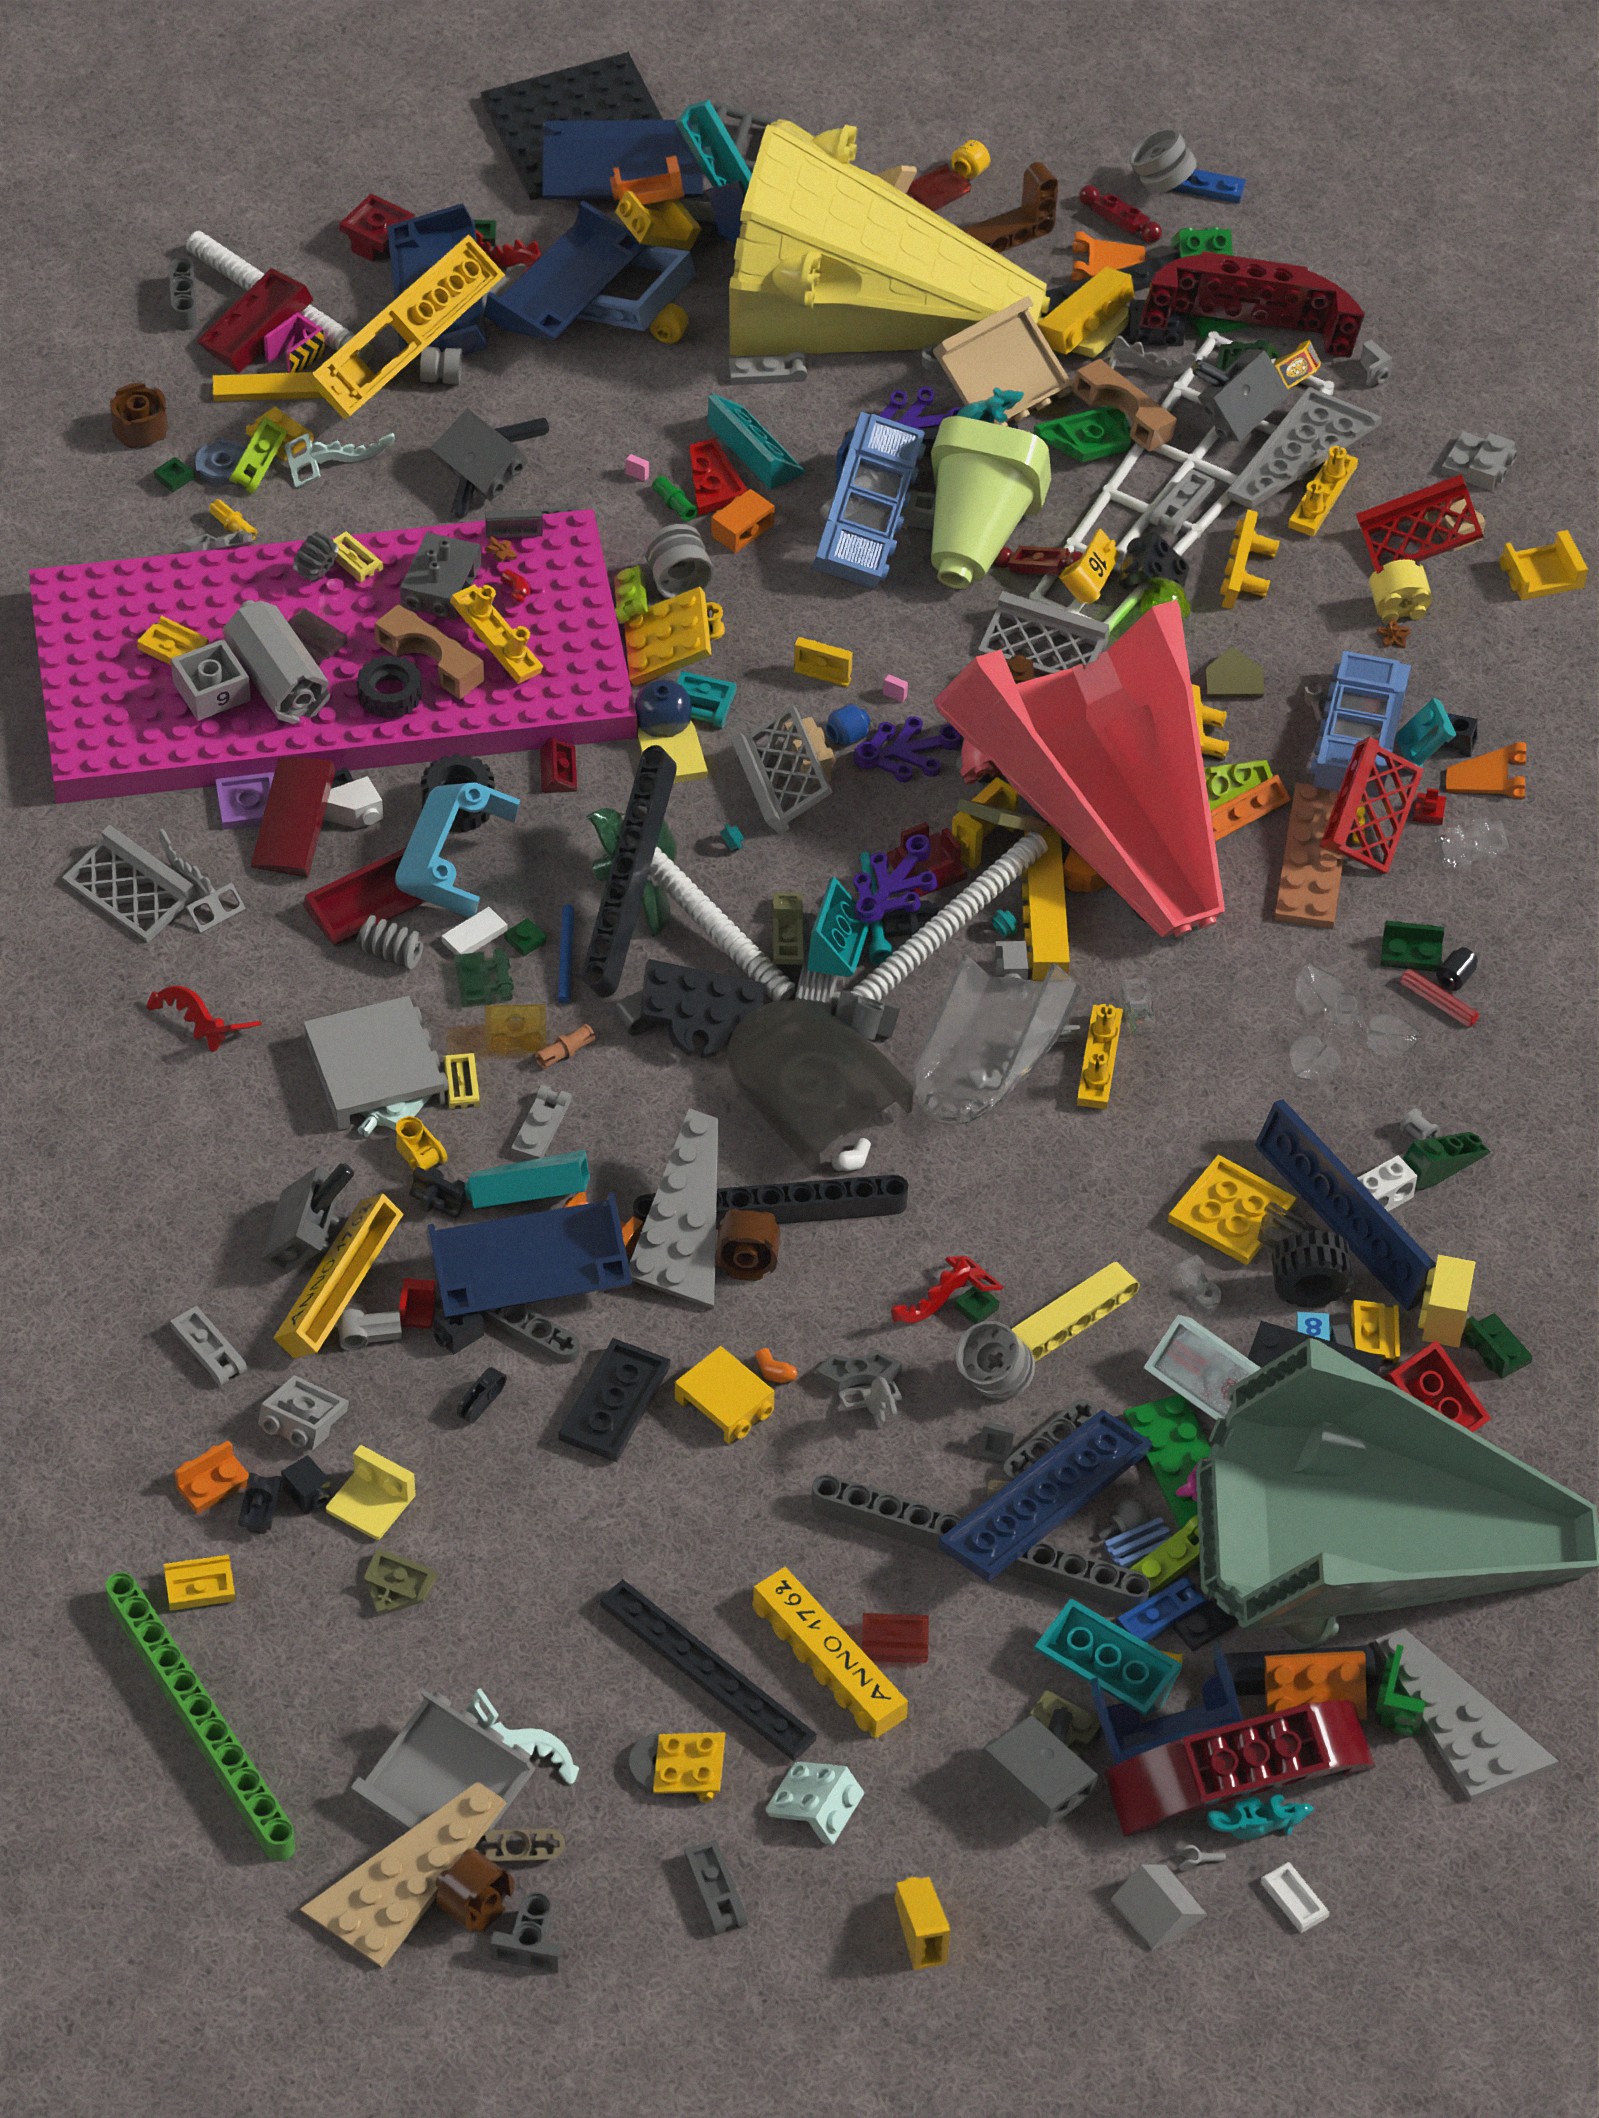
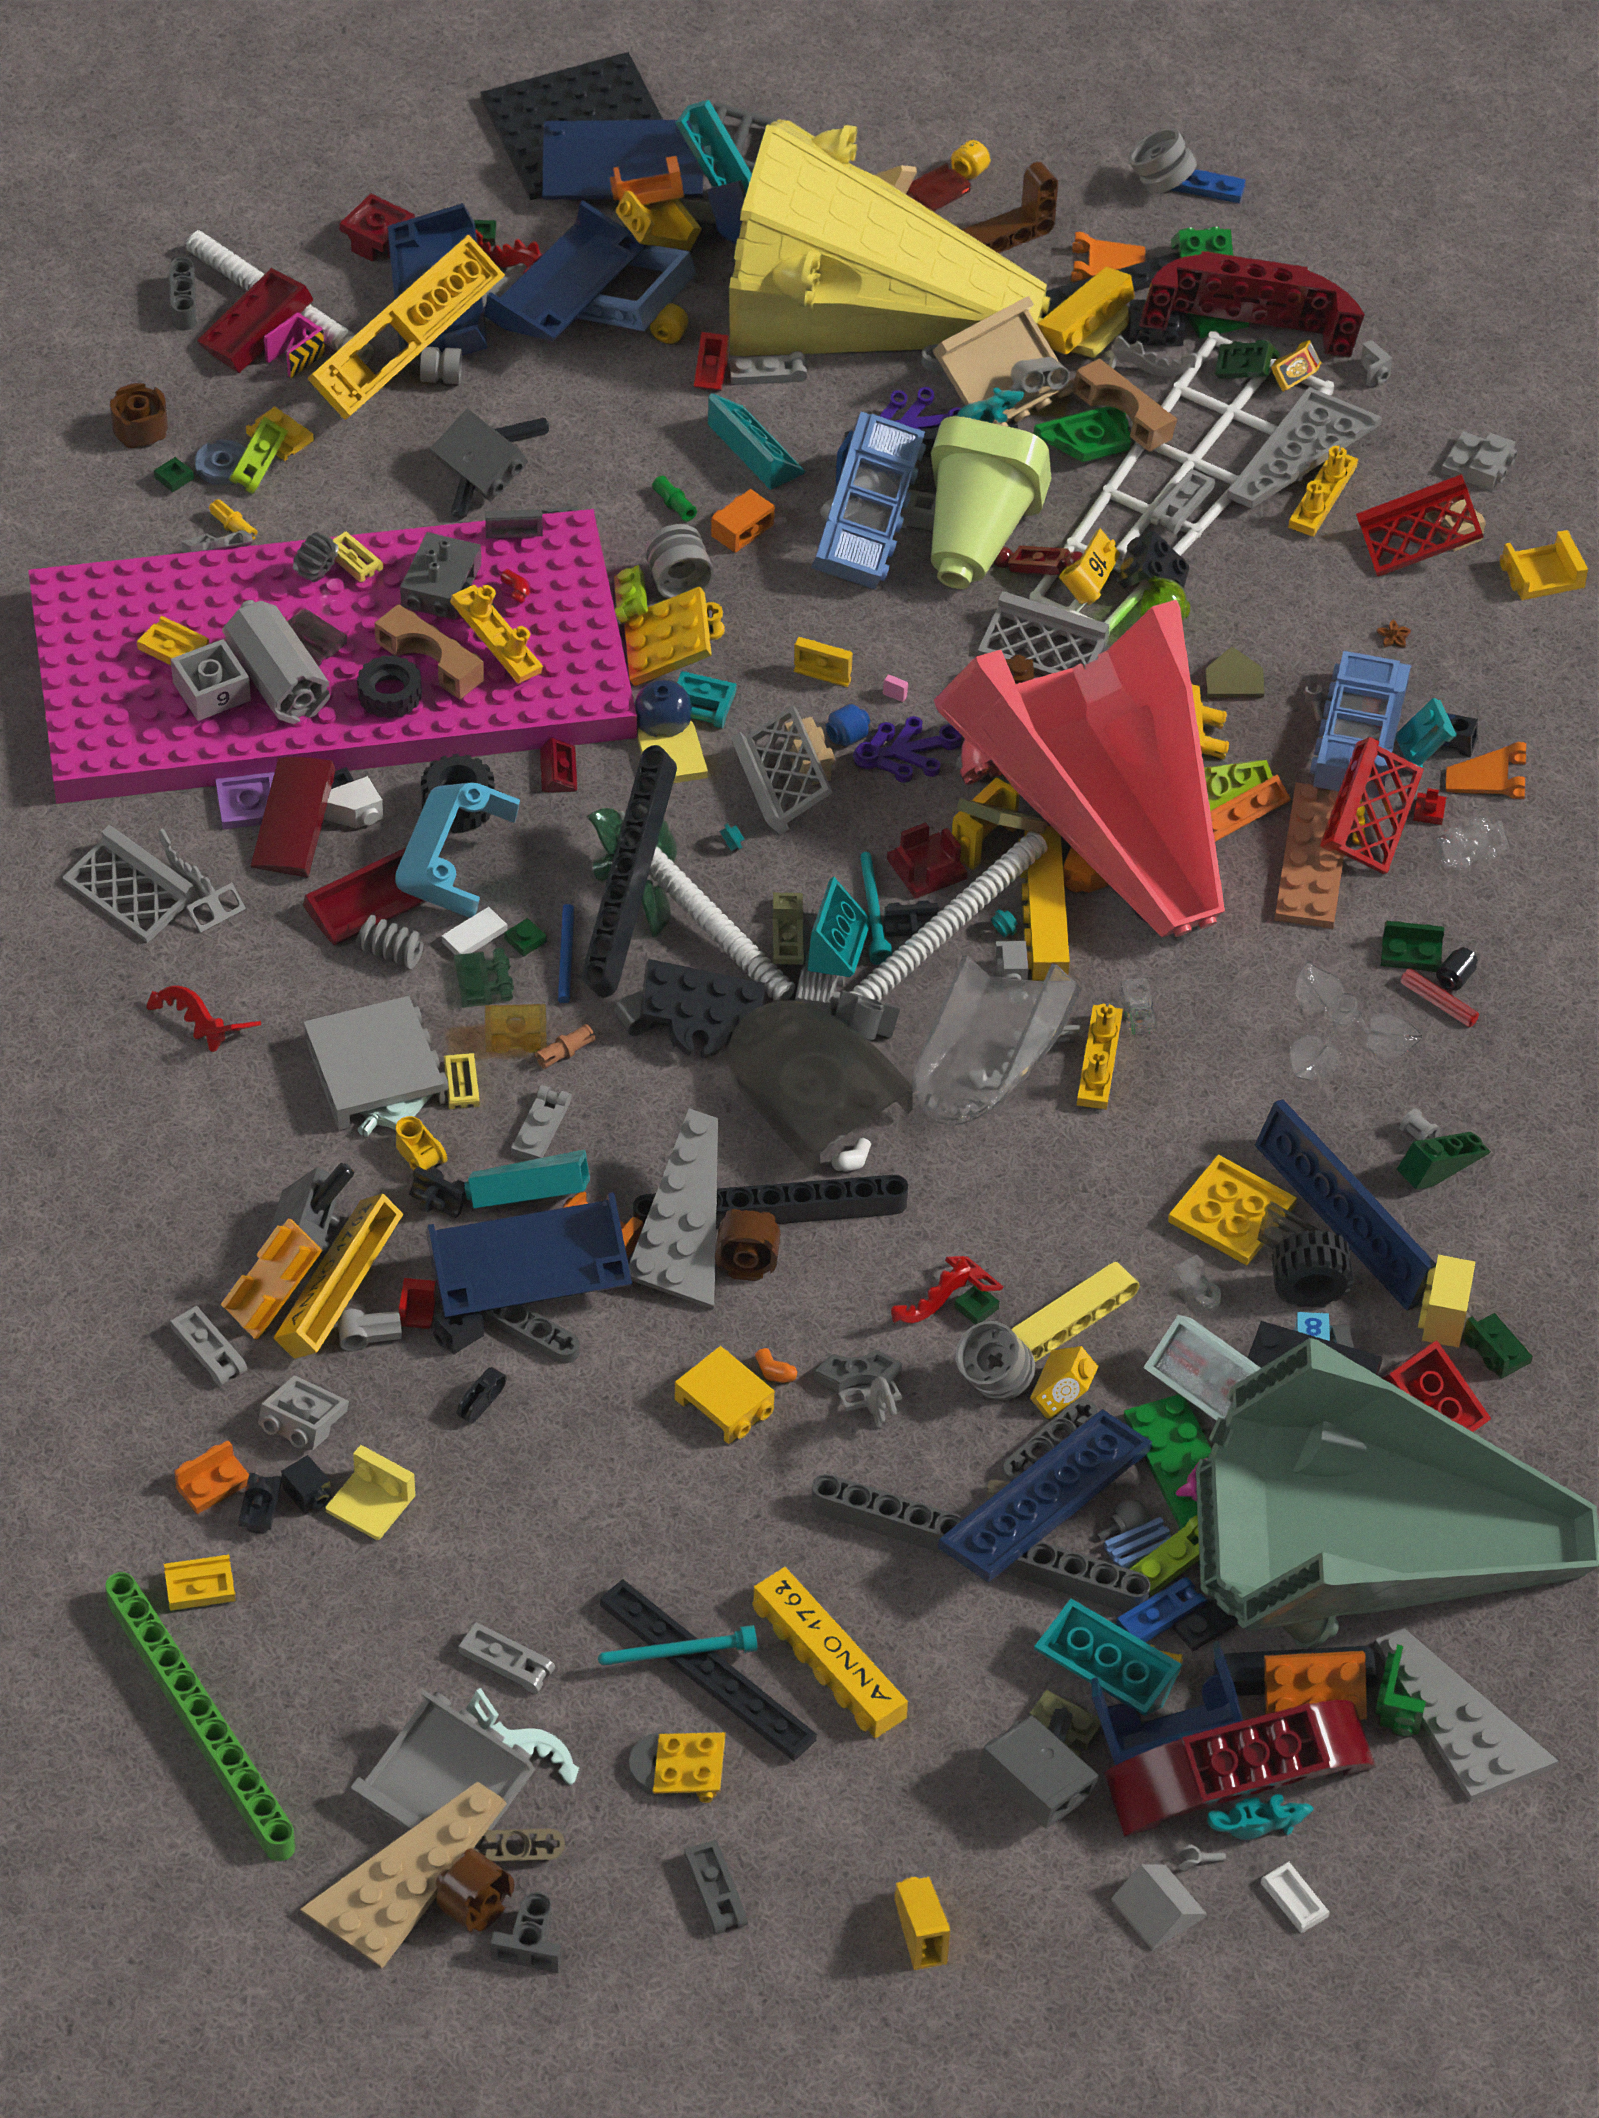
(263, 387): yellow tile -> none
(272, 1279): none -> light orange brick
(320, 453): light aqua piece -> none
(397, 1581): olive slope -> none
(501, 550): dark orange plant -> none
(506, 1657): none -> light grey plate
(614, 1399): black plate -> none
(637, 467): bright pink piece -> none
(711, 361): none -> red slope
(713, 477): red wing -> none
(743, 1639): none -> teal piece
(817, 1794): light aqua bracket -> none
(871, 908): dark purple plant -> none
(895, 1637): clear red plate -> none
(996, 1441): dark grey tile -> none
(1040, 375): none -> light grey beam
(1063, 1380): none -> yellow slope
(1120, 213): dark red plate -> none
(1235, 567): yellow plate -> none
(1241, 393): dark grey piece -> none
(1376, 1329): yellow plate -> none
(1390, 1183): white brick -> none
(1400, 591): light yellow brick -> none

